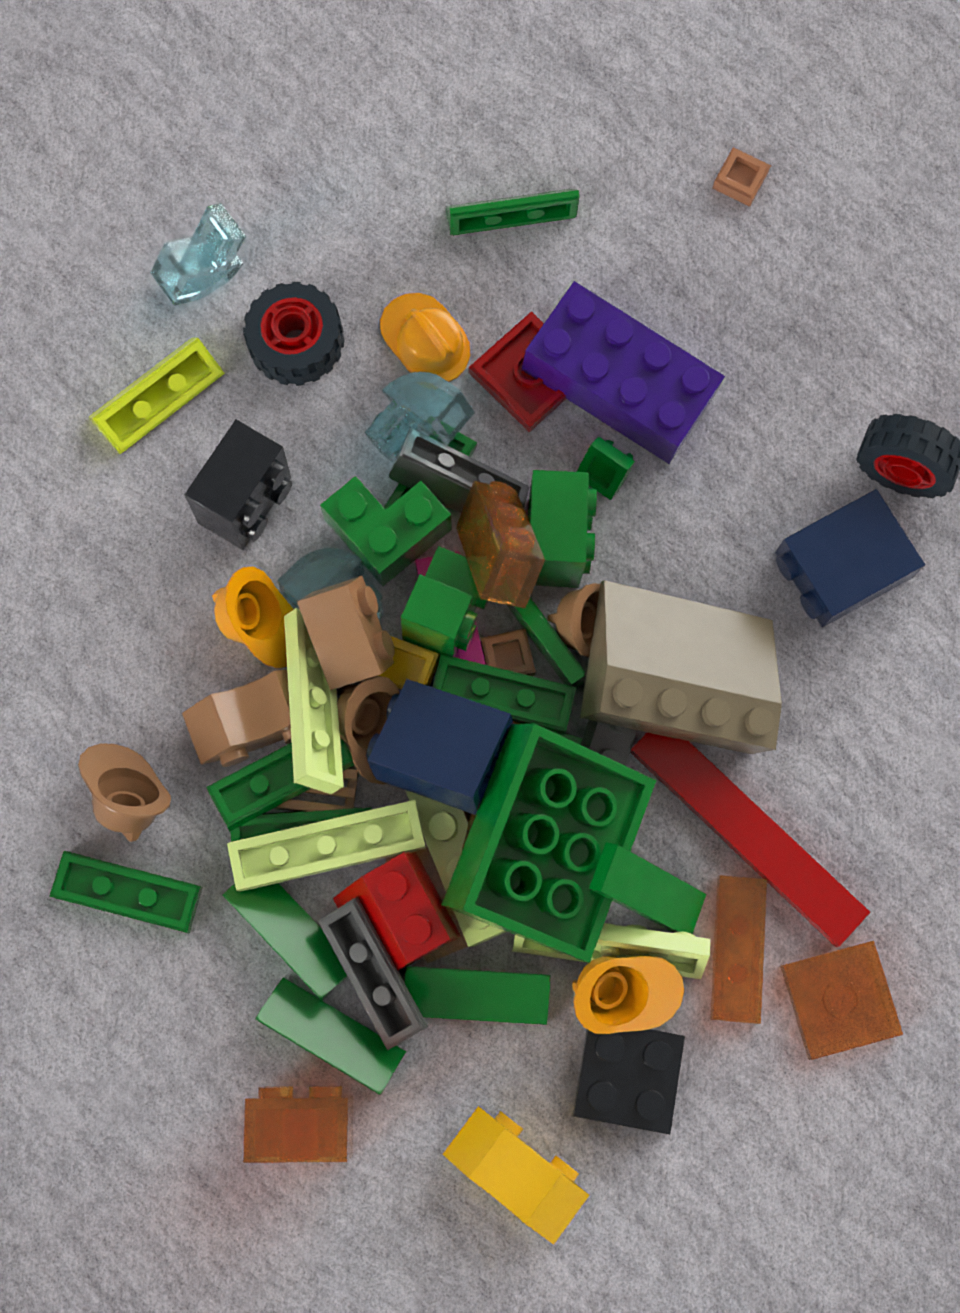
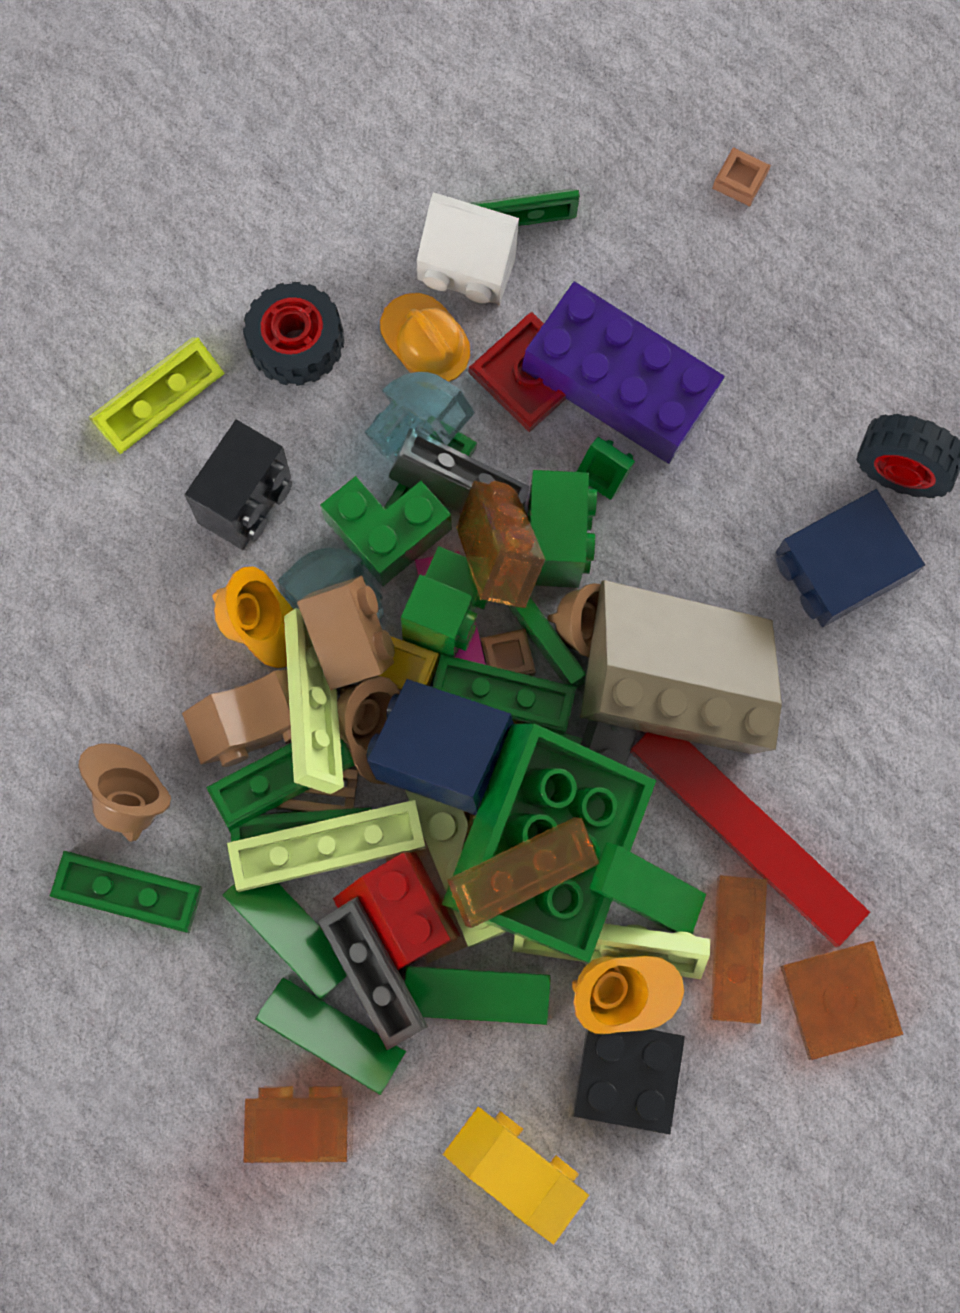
(201, 263): clear light blue brick -> none
(467, 249): none -> white slope
(523, 872): none -> clear orange tile

